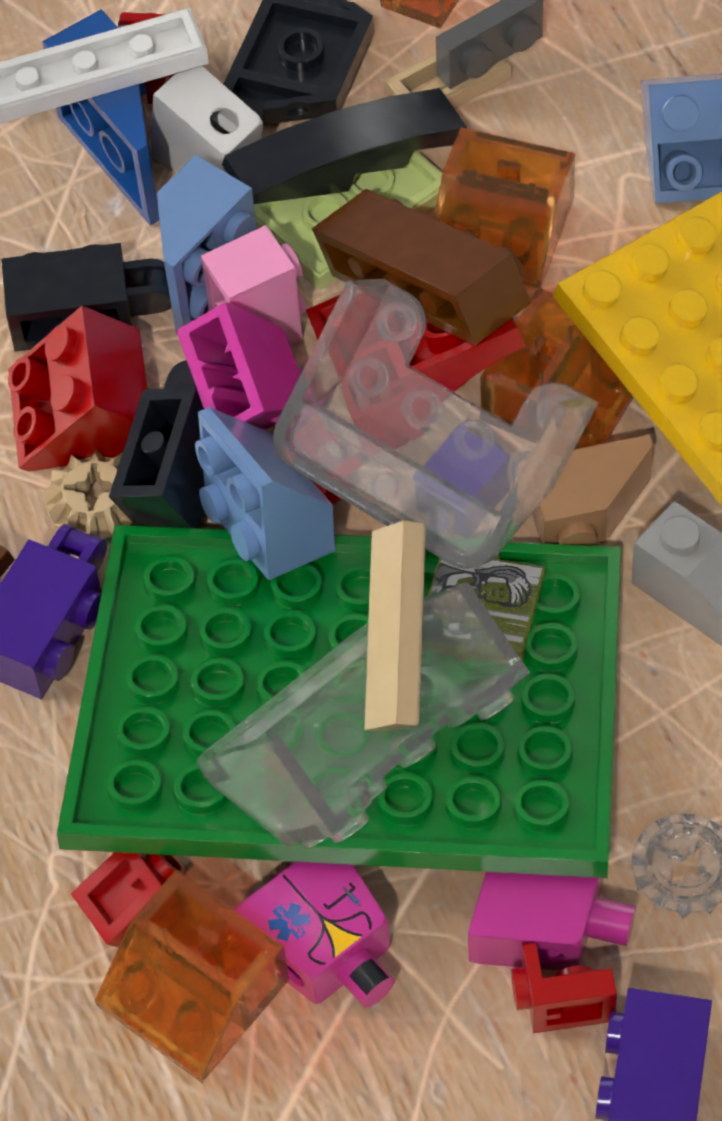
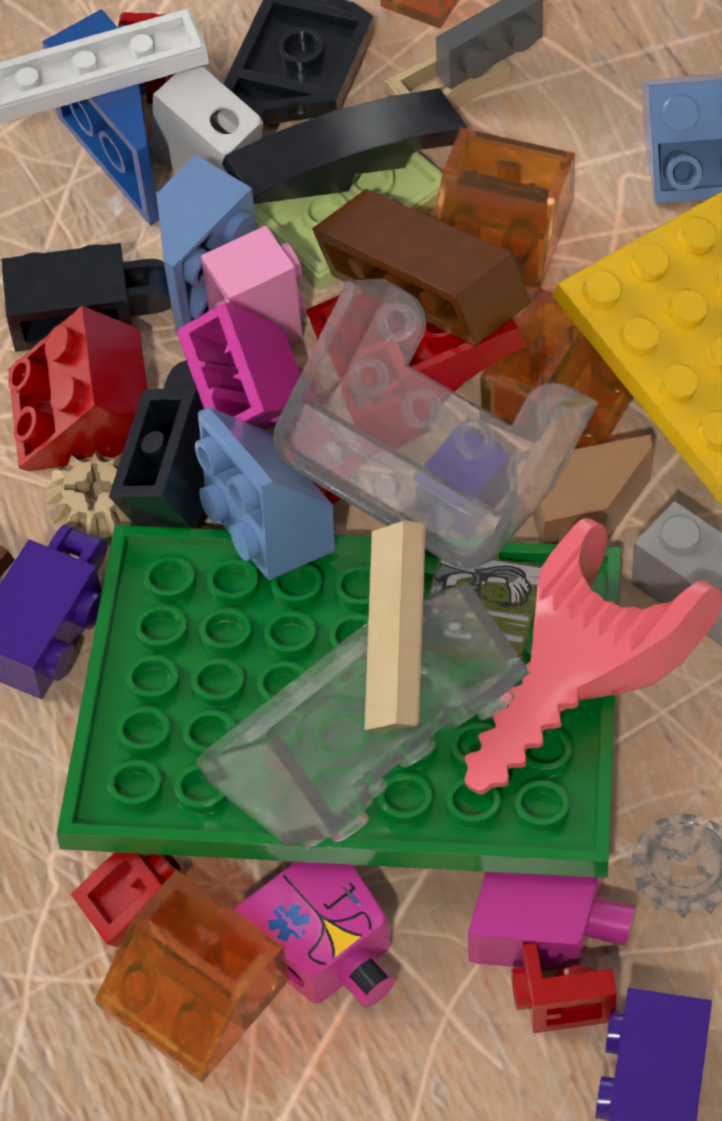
(586, 651): none -> coral animal

